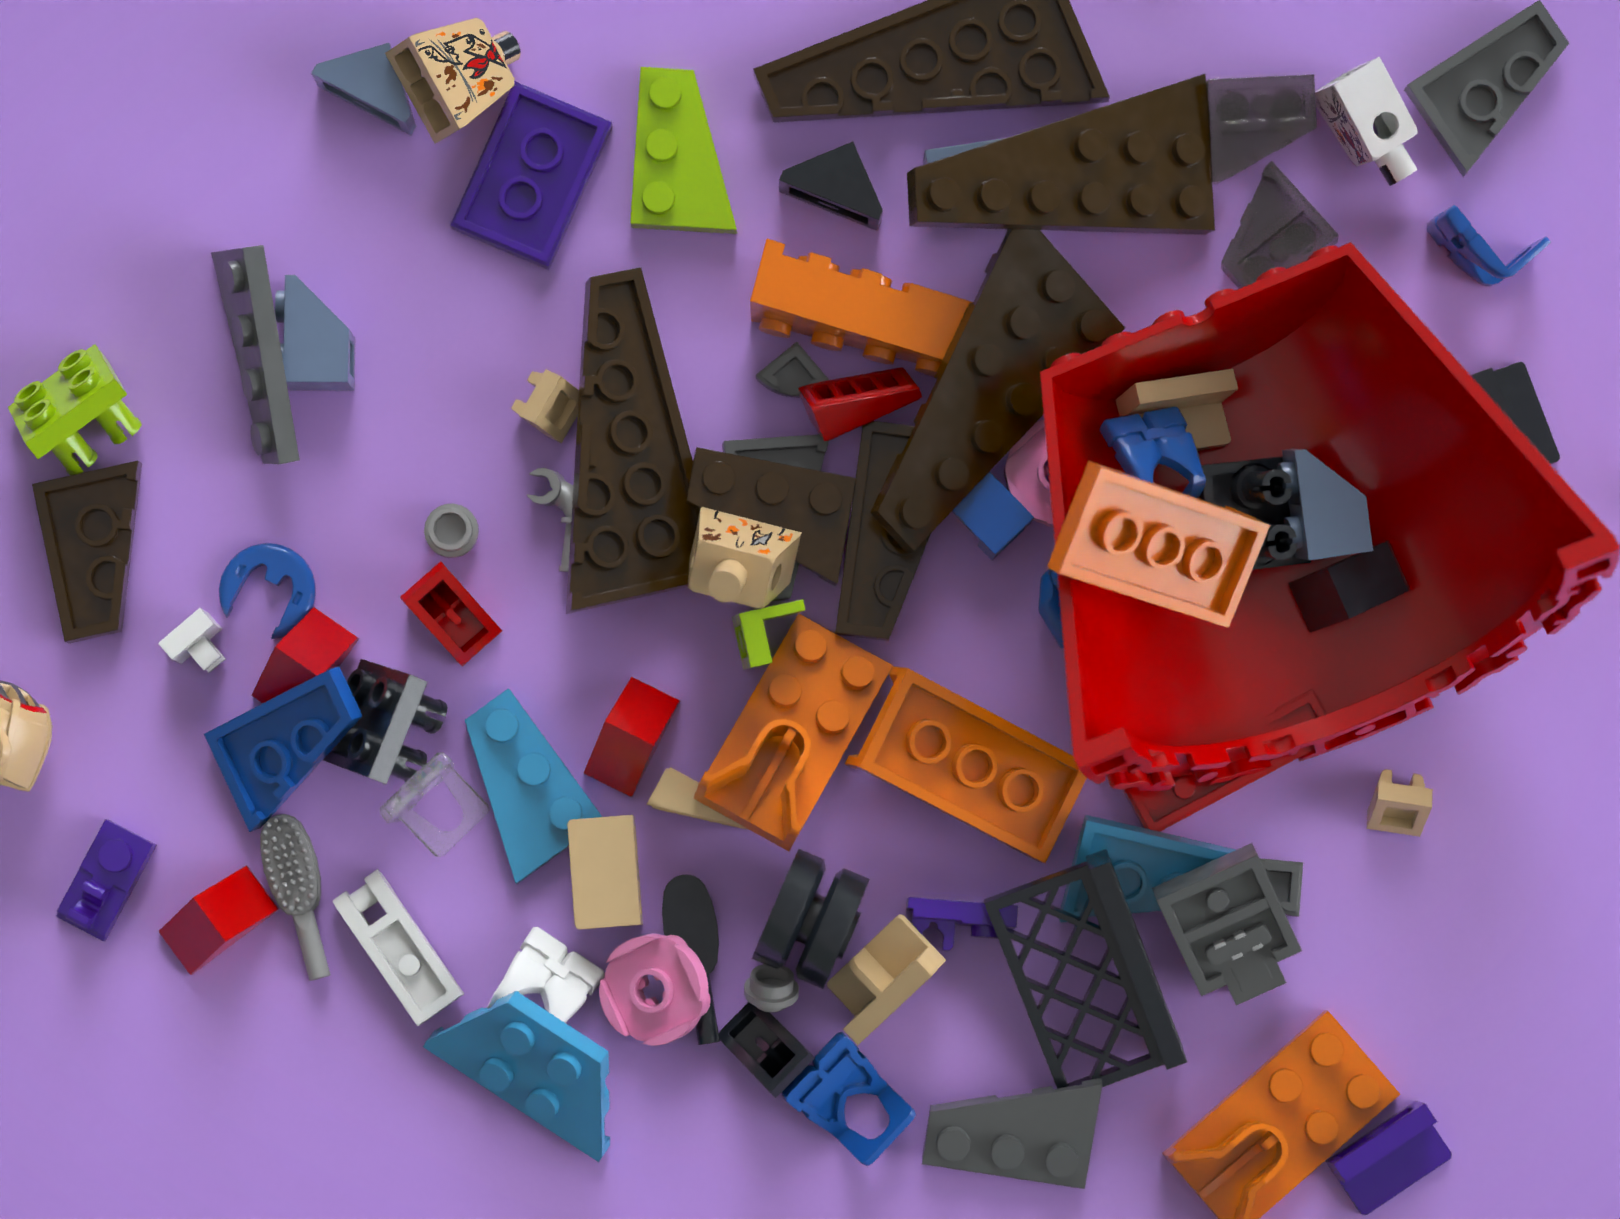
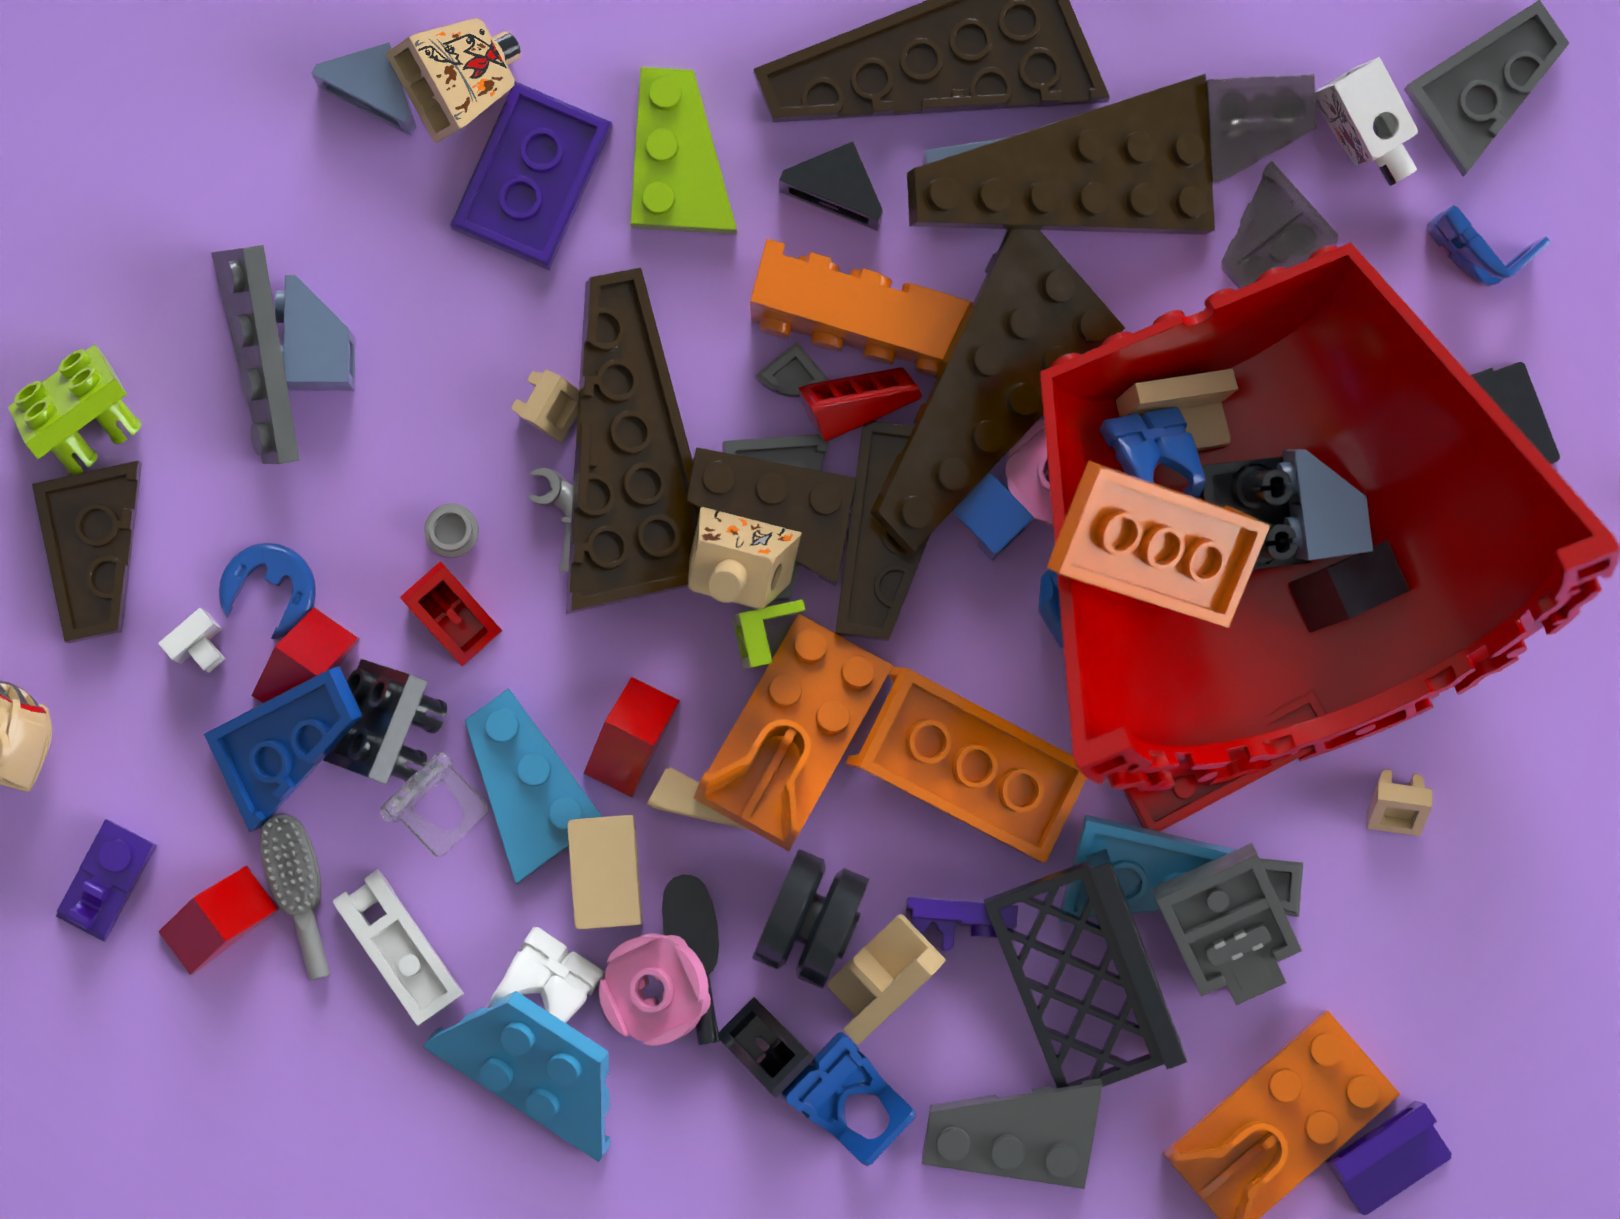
(771, 988): light grey plate -> none

